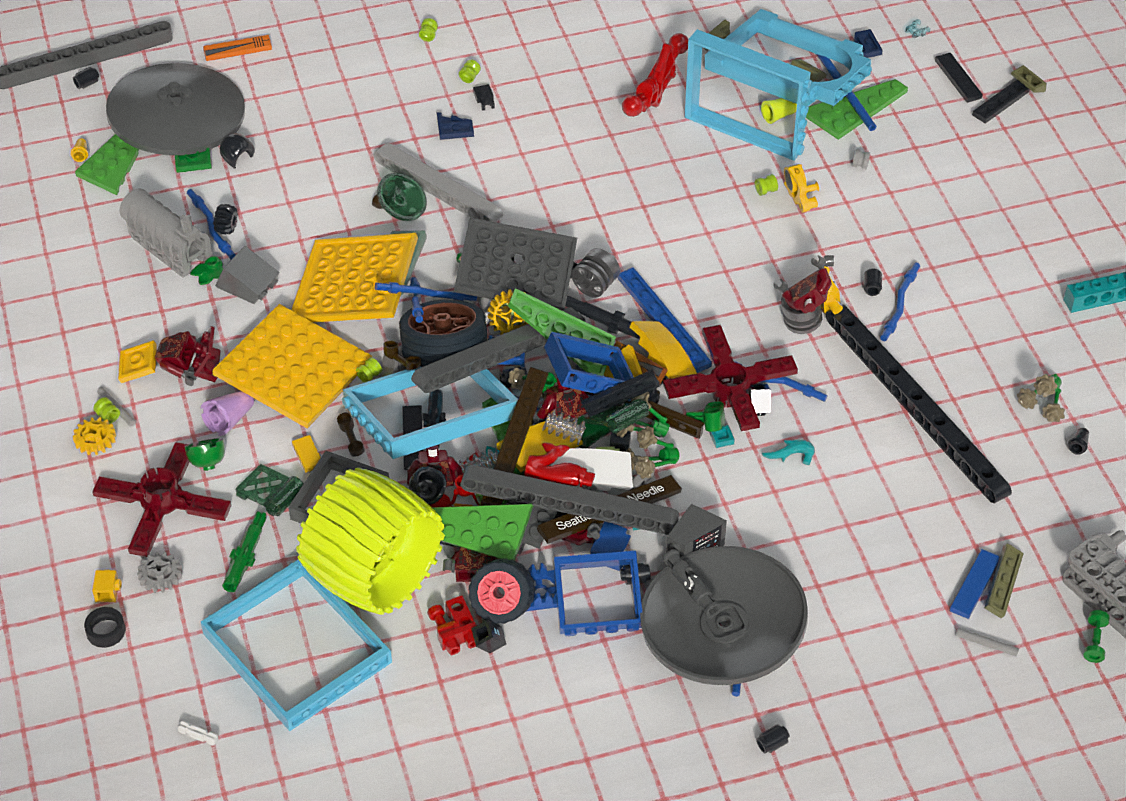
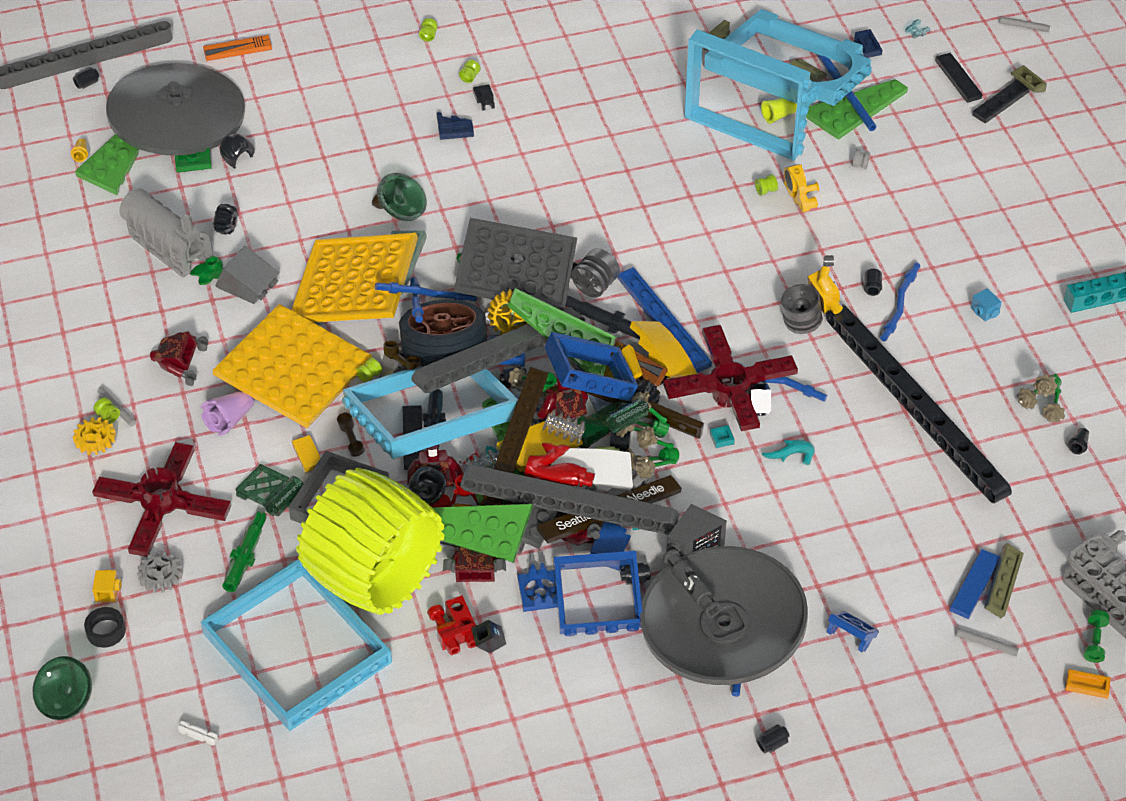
(52, 687): none -> clear green dish
(137, 361): yellow tile -> none
(206, 356): dark red bracket -> none
(206, 453): green cylinder -> none
(223, 245): blue bar -> none
(438, 184): light grey beam -> none
(487, 598): wheel -> none
(621, 393): black tile -> none
(651, 89): red piece -> none
(712, 416): green beam -> none
(810, 291): dark red torso -> none
(853, 626): none -> blue piece
(986, 305): none -> dark azure brick
(1025, 24): none -> light grey bar
(1088, 683): none -> light orange tile

